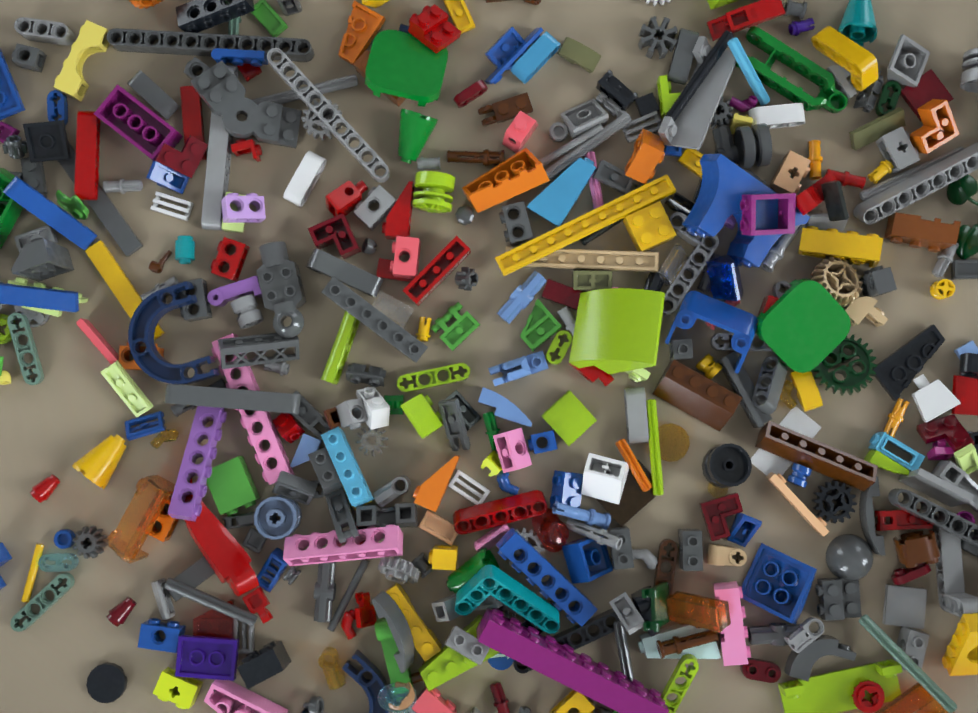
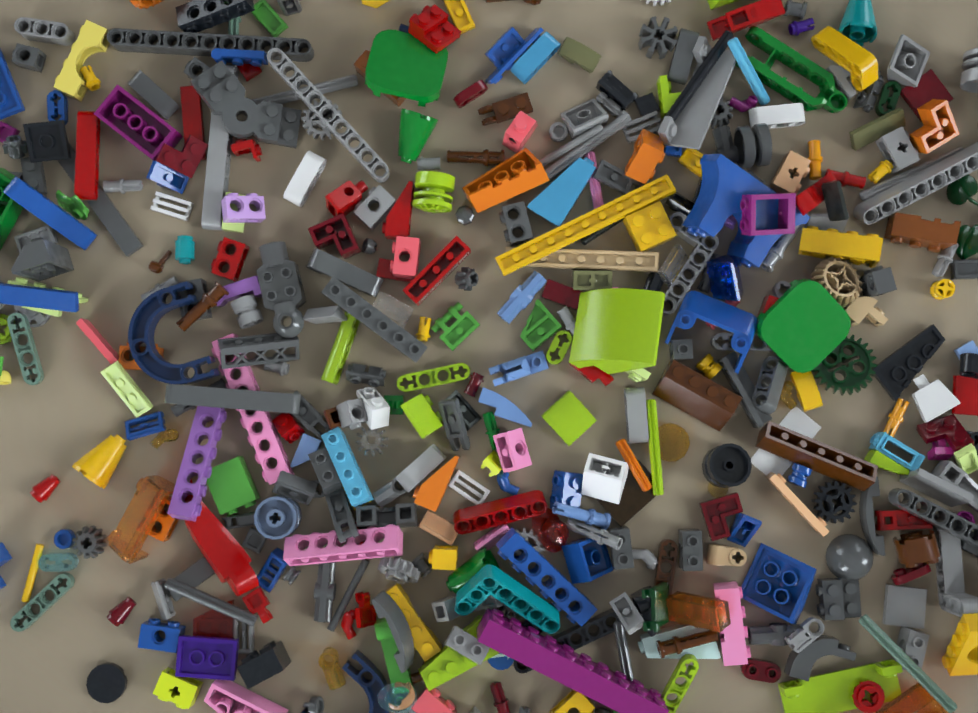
(91, 81): none -> yellow pin
(117, 280): yellow tile -> none
(208, 299): none -> reddish brown pin
(325, 315): none -> light grey slope
(361, 30): orange wing -> none
(420, 468): none -> light grey beam
(474, 384): none -> dark red pin
(551, 442): blue brick -> none
(739, 120): light yellow tile -> none

